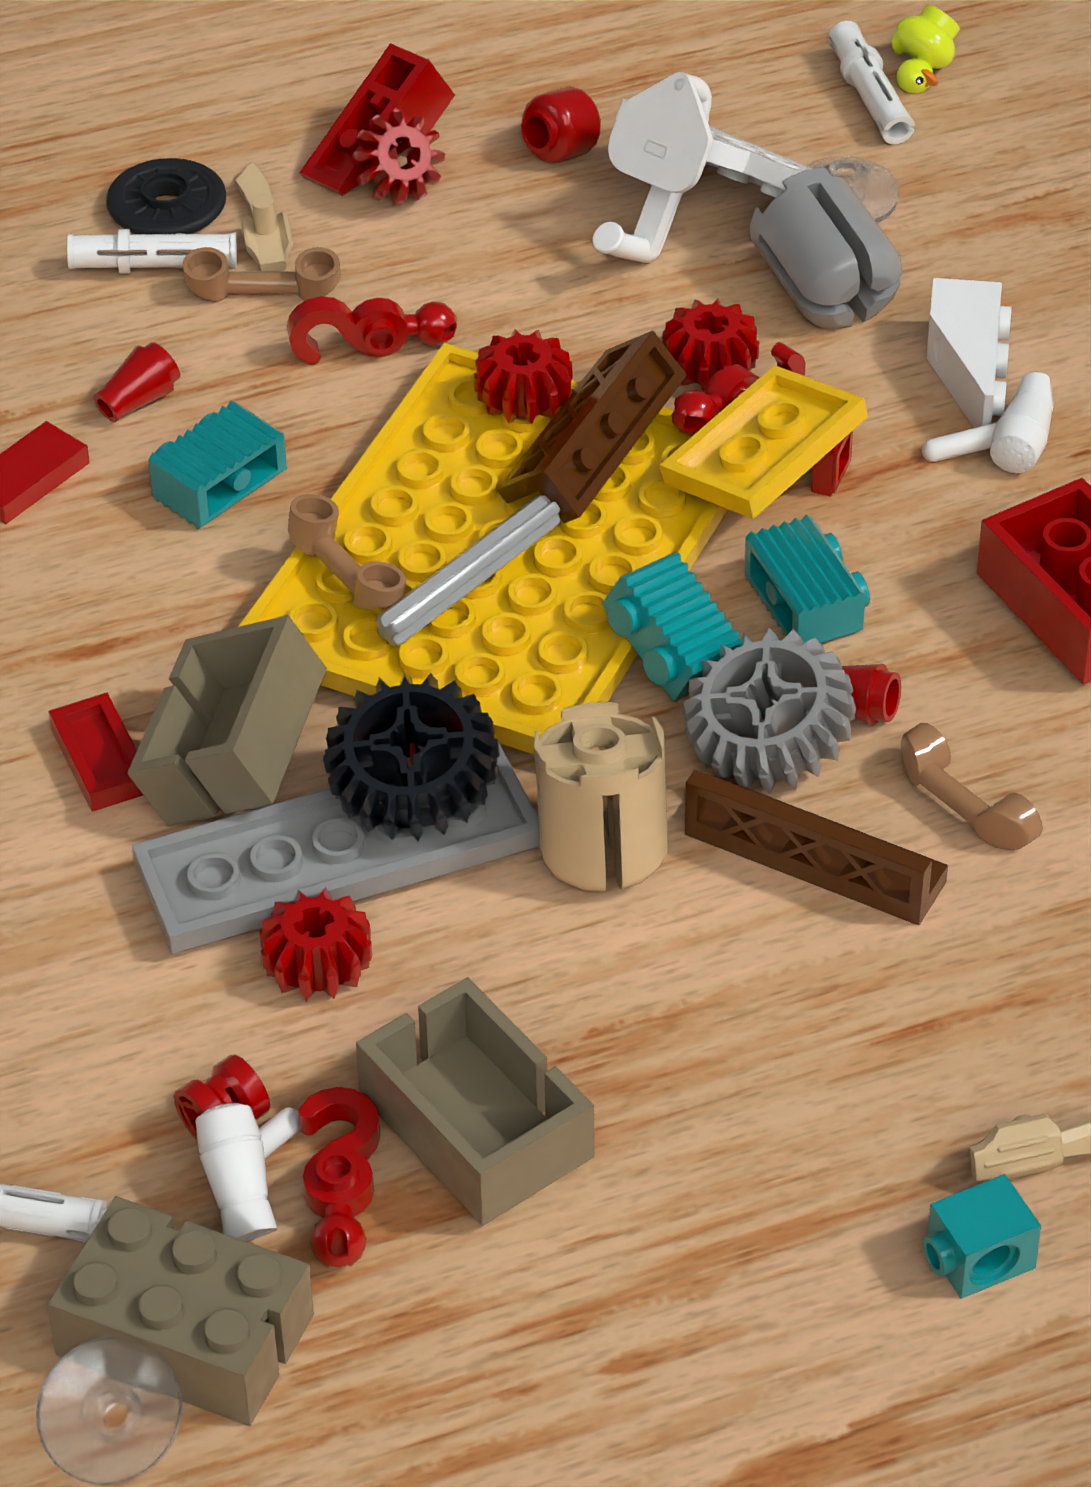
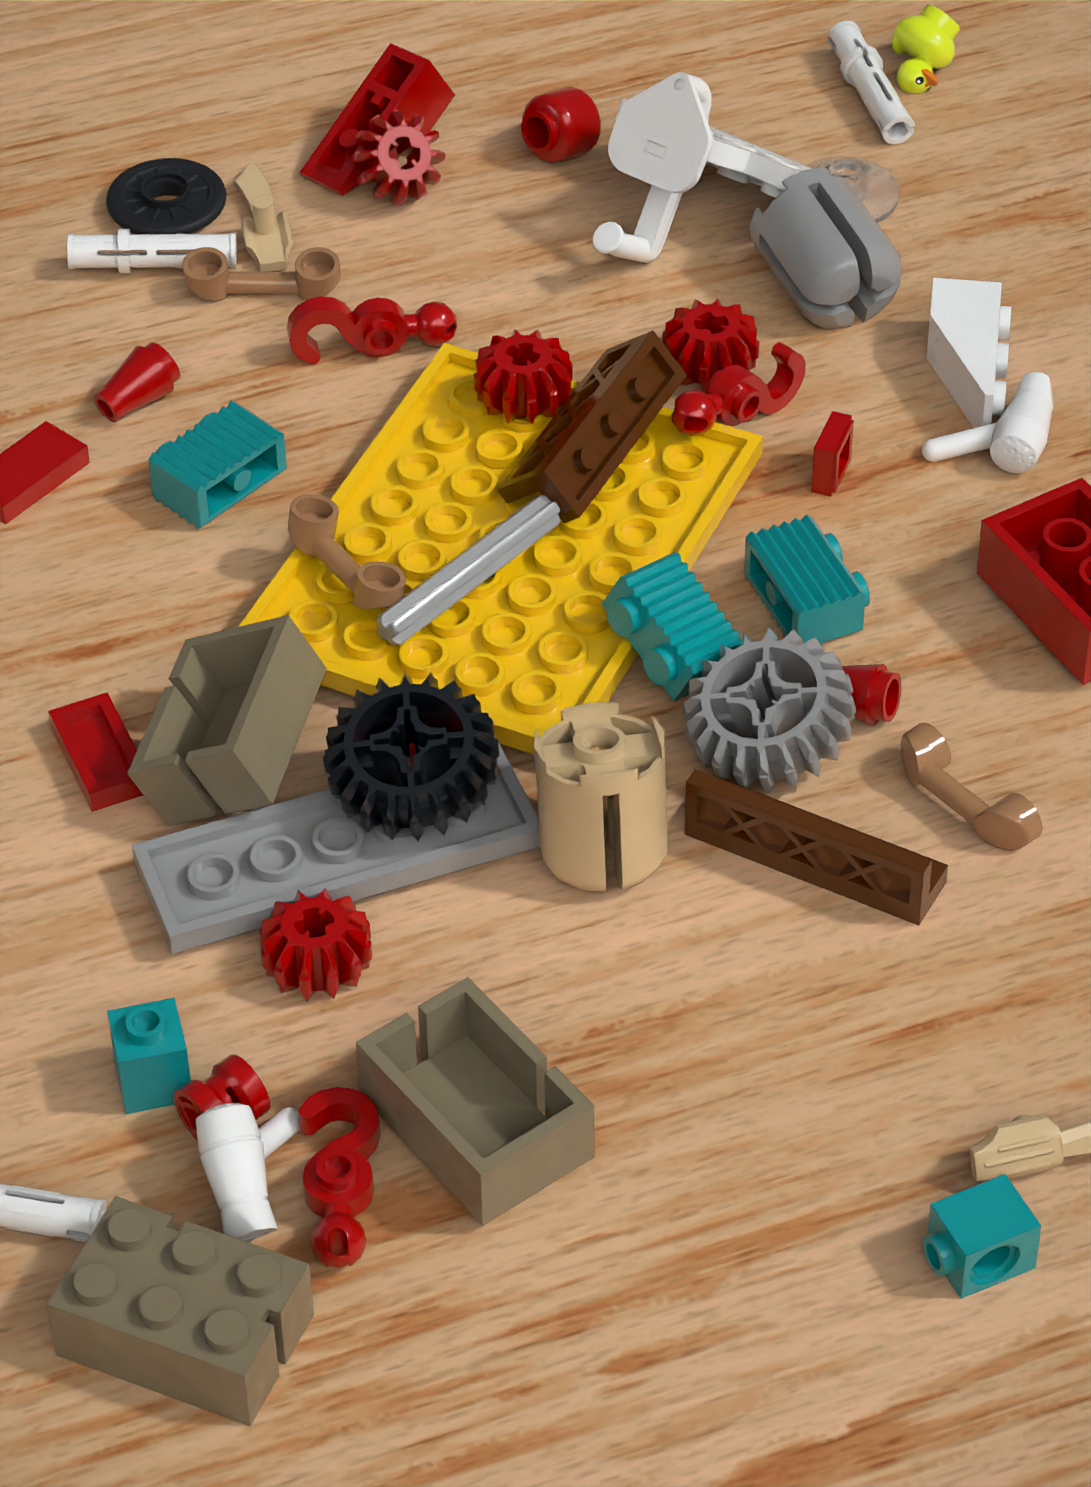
(82, 1392): clear dish -> none
(148, 1054): none -> teal brick
(763, 441): yellow plate -> none

